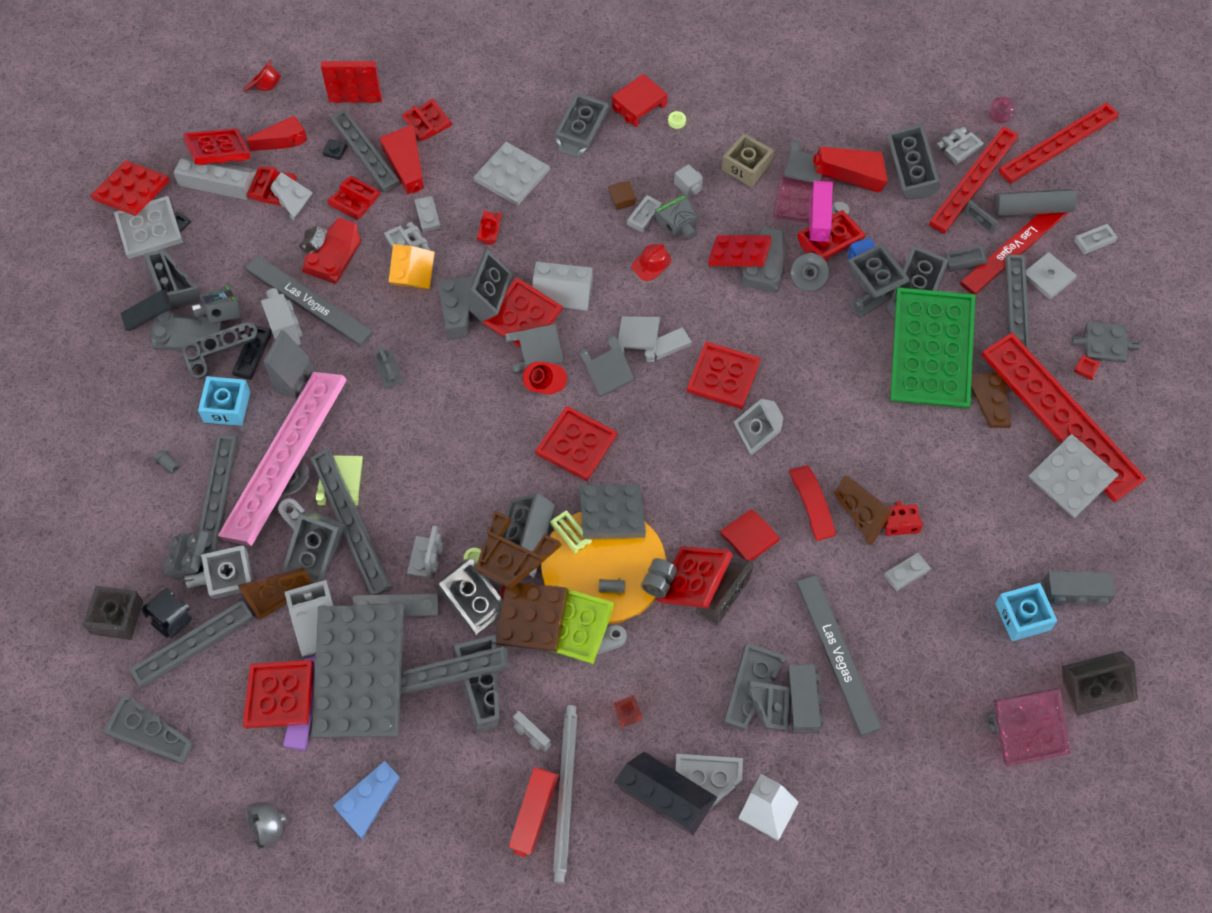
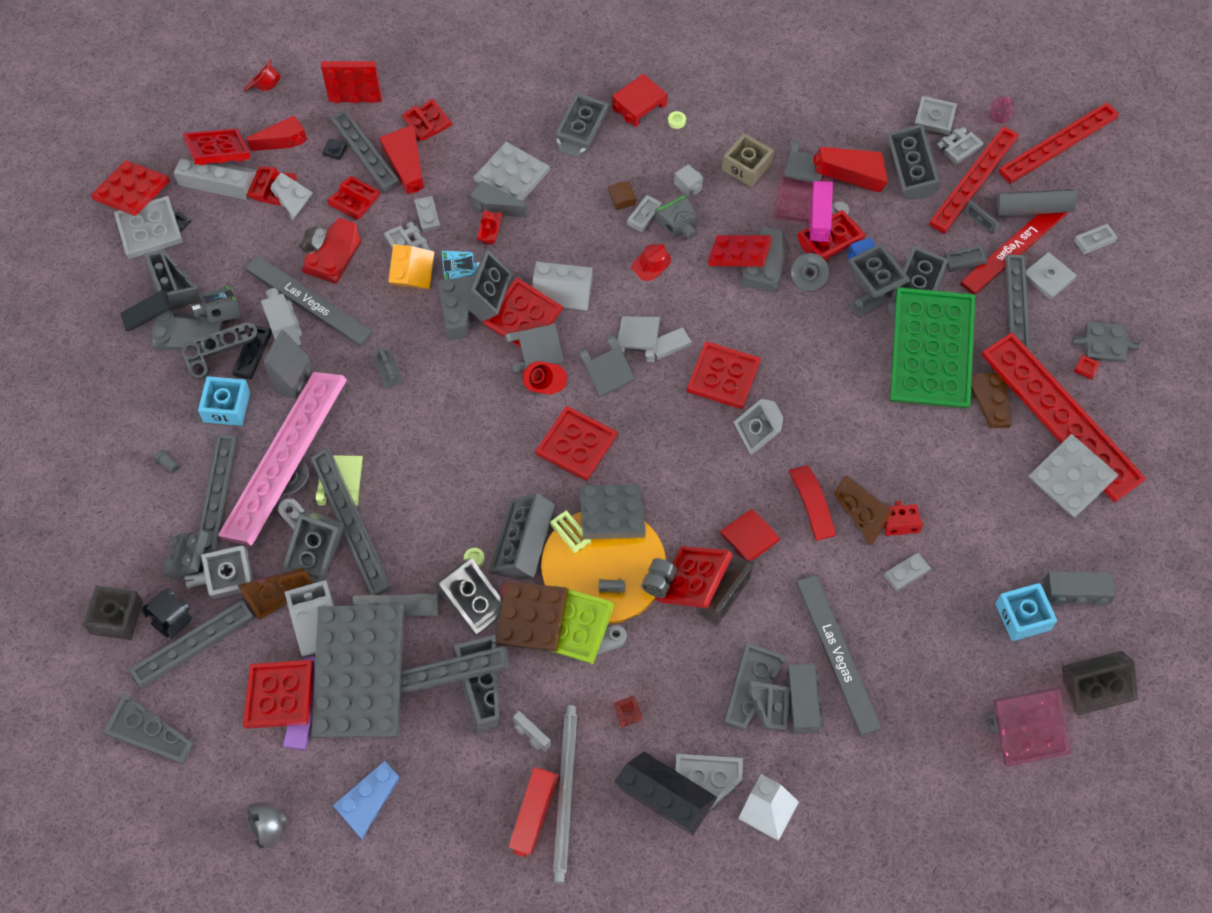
(424, 556): light grey bracket -> none
(458, 264): none -> torso
(494, 200): none -> dark grey slope
(507, 561): reddish brown wing -> none
(936, 115): none -> light grey plate

